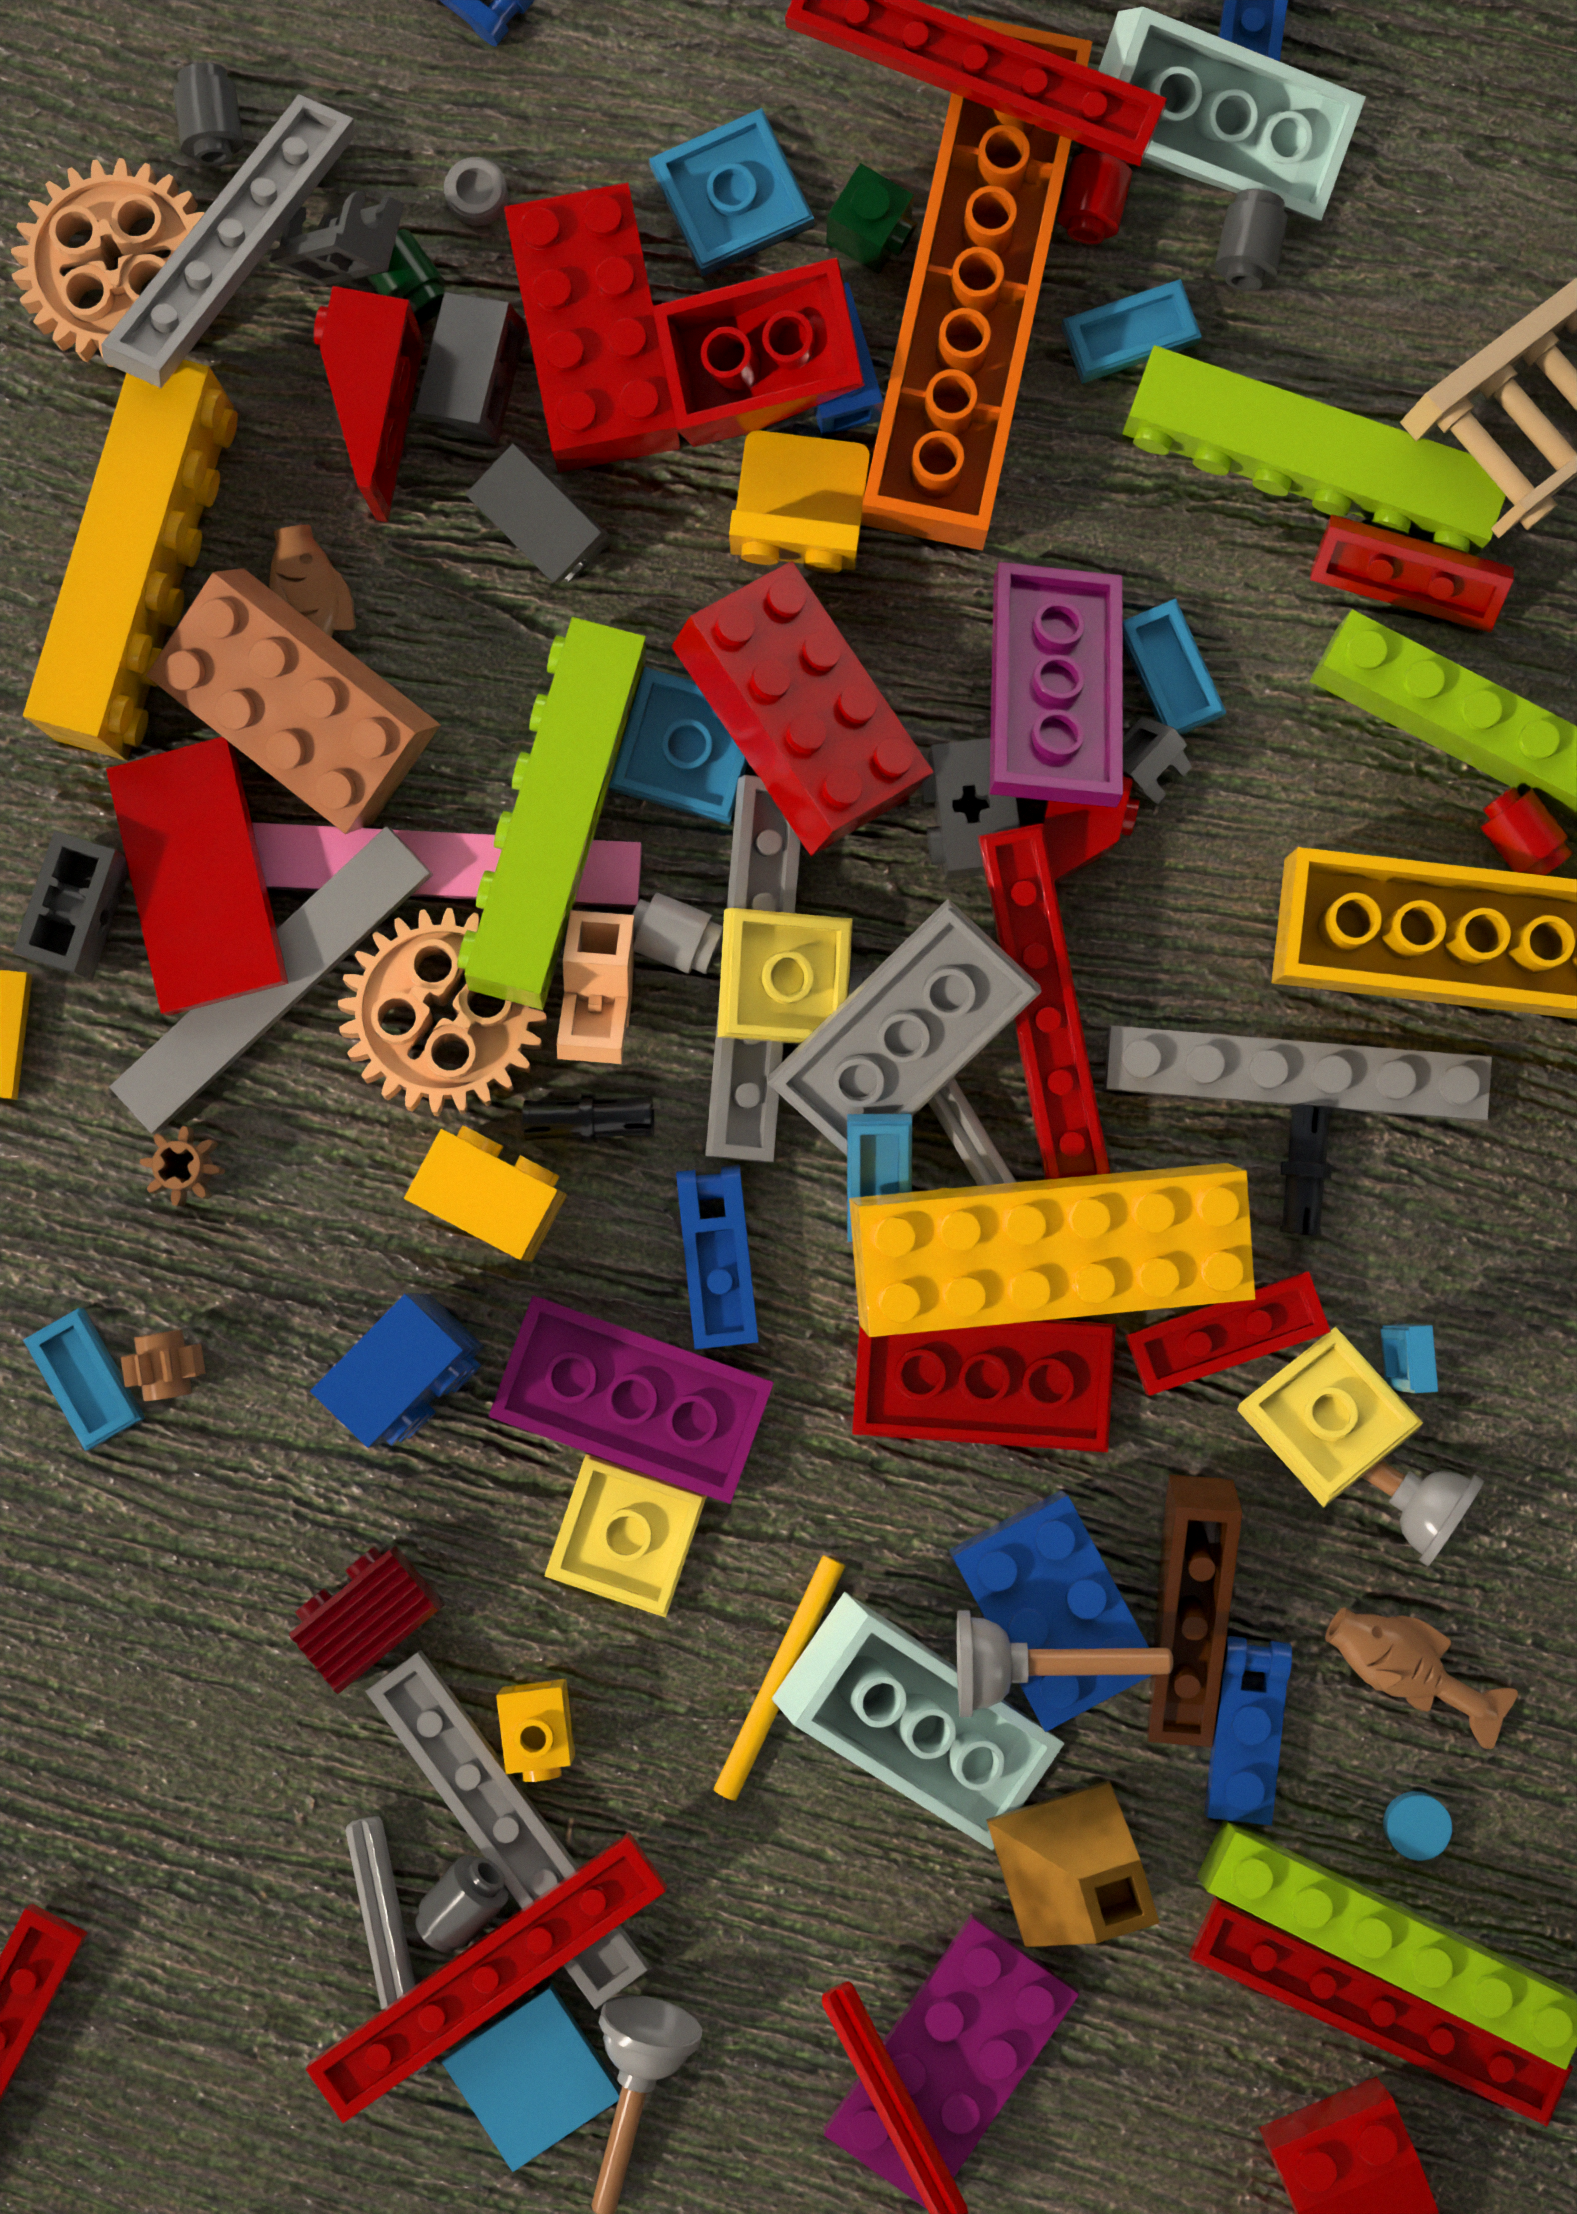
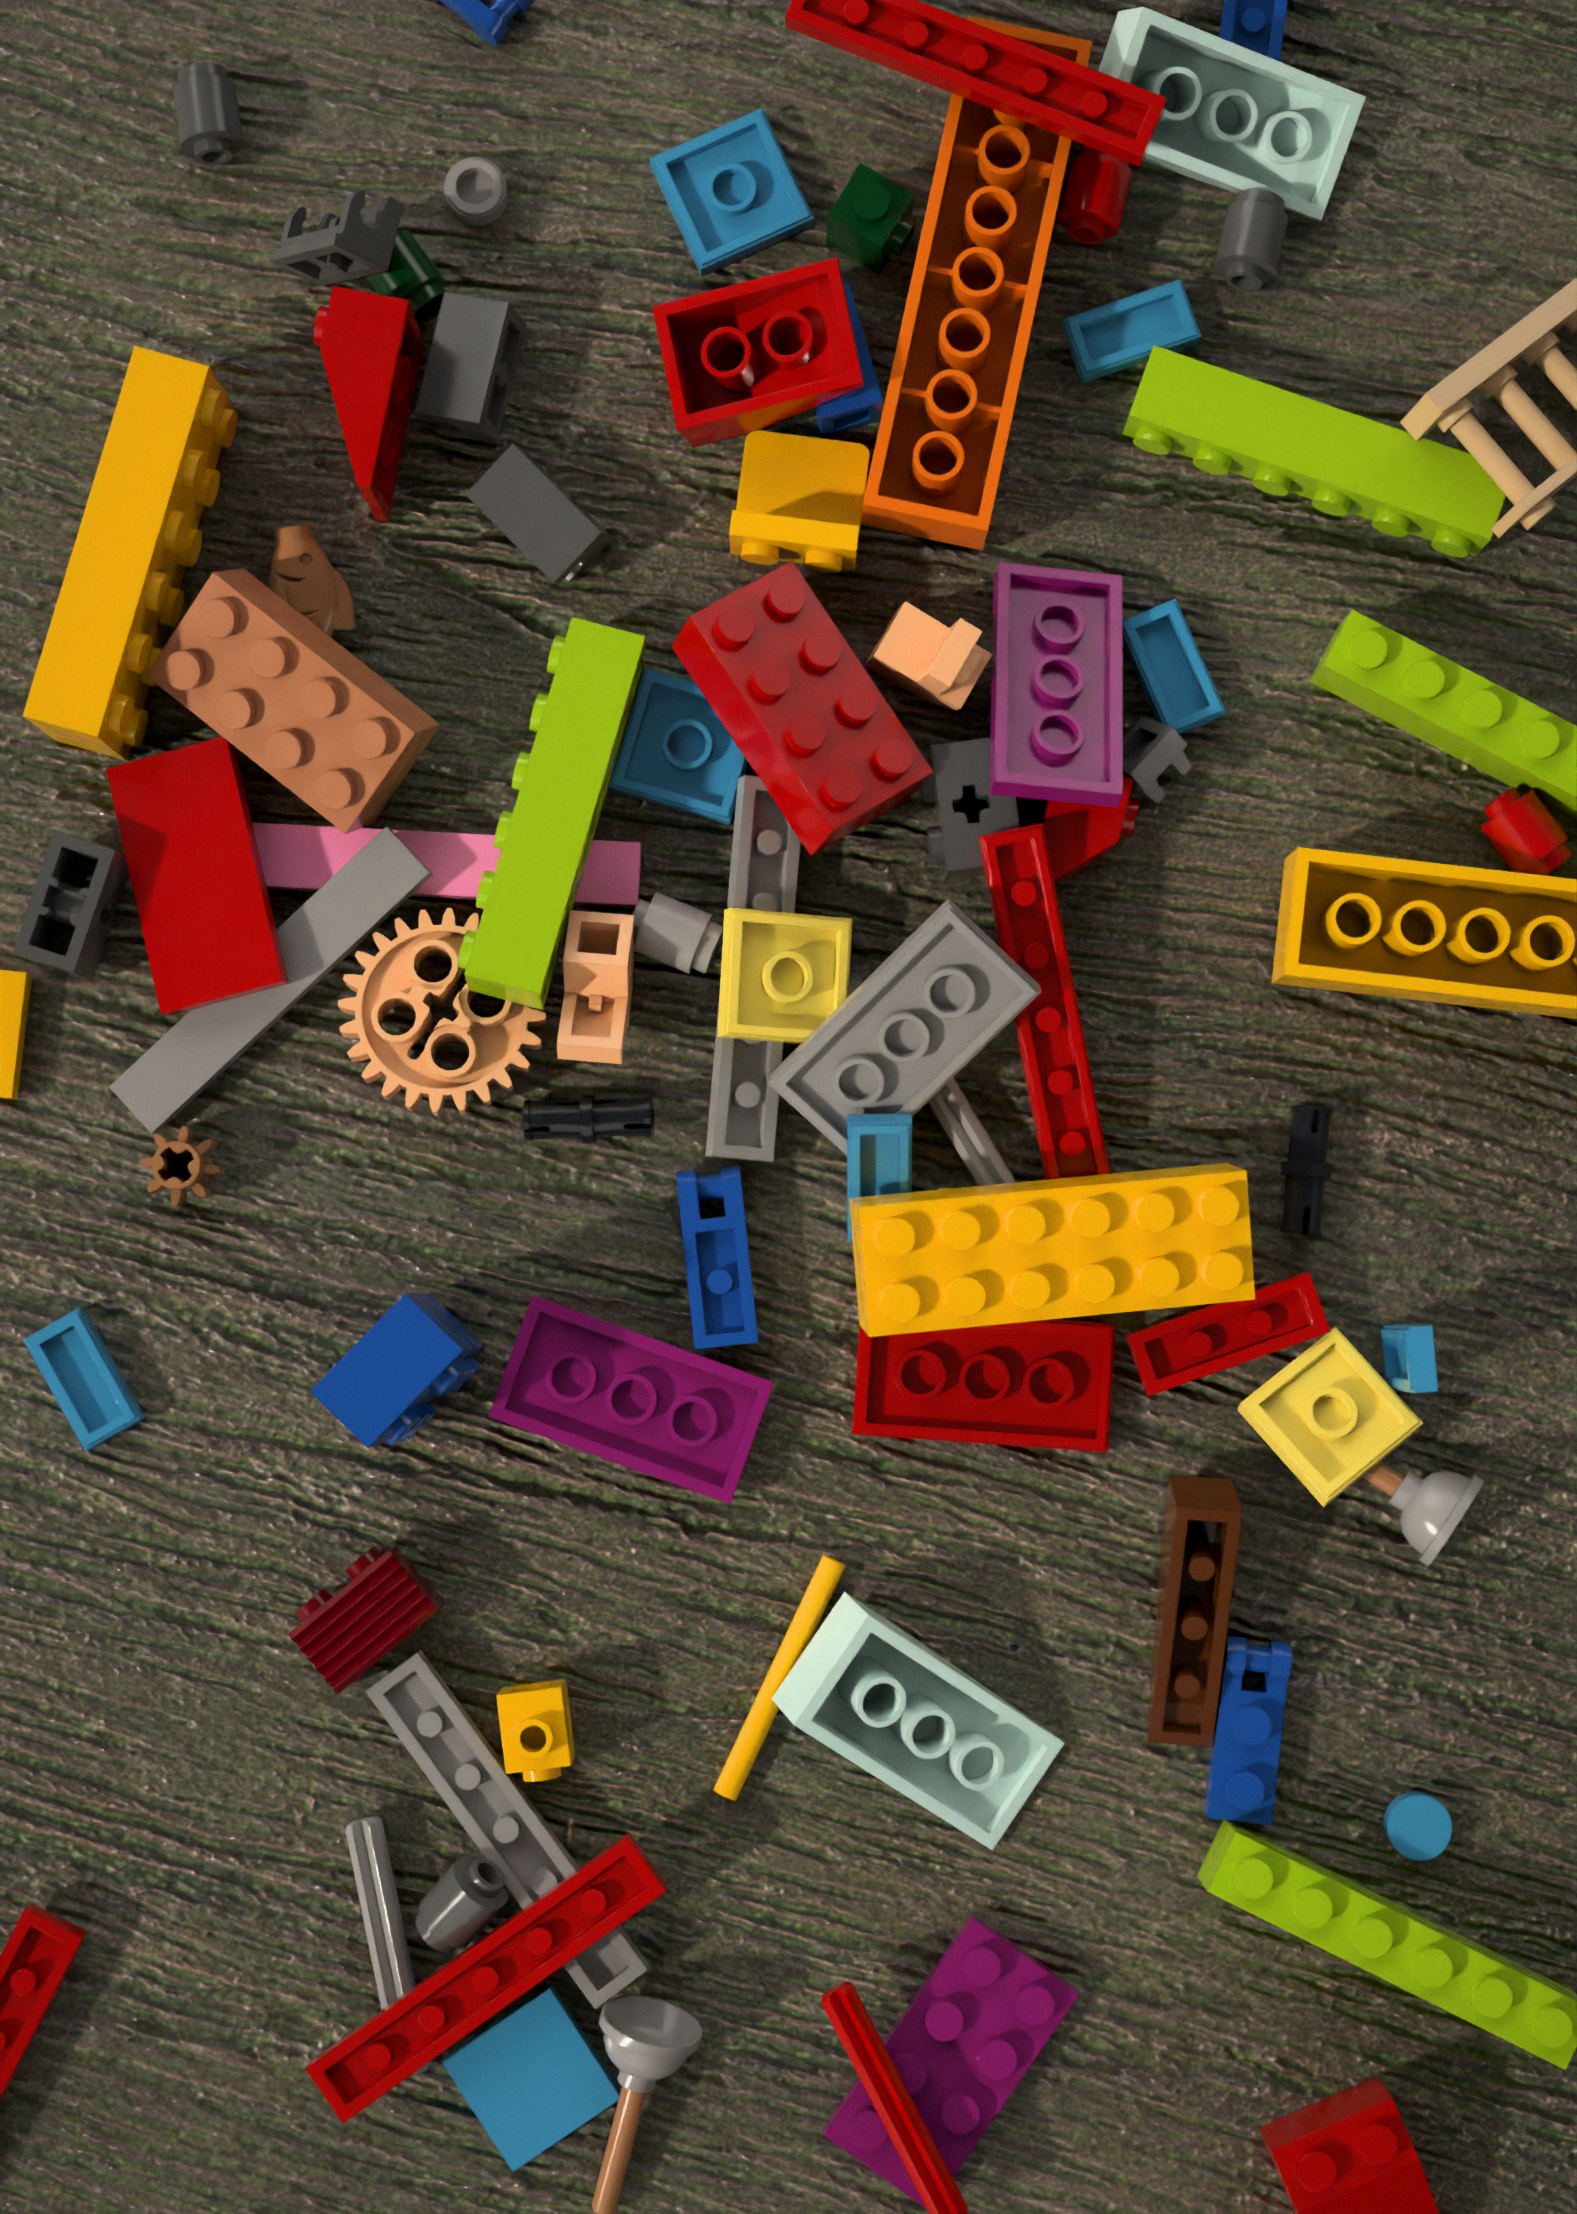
(109, 209): light nougat gear -> none
(163, 1365): medium nougat gear -> none
(228, 241): light grey plate -> none
(486, 1195): yellow brick -> none
(592, 327): red brick -> none
(625, 1535): light yellow tile -> none
(930, 657): none -> light nougat brick
(991, 1663): piece -> none
(1053, 1592): blue brick -> none
(1072, 1869): pearl gold slope -> none
(1297, 1073): light grey plate -> none
(1375, 2011): red tile -> none
(1404, 1661): medium nougat animal -> none
(1411, 573): red plate -> none

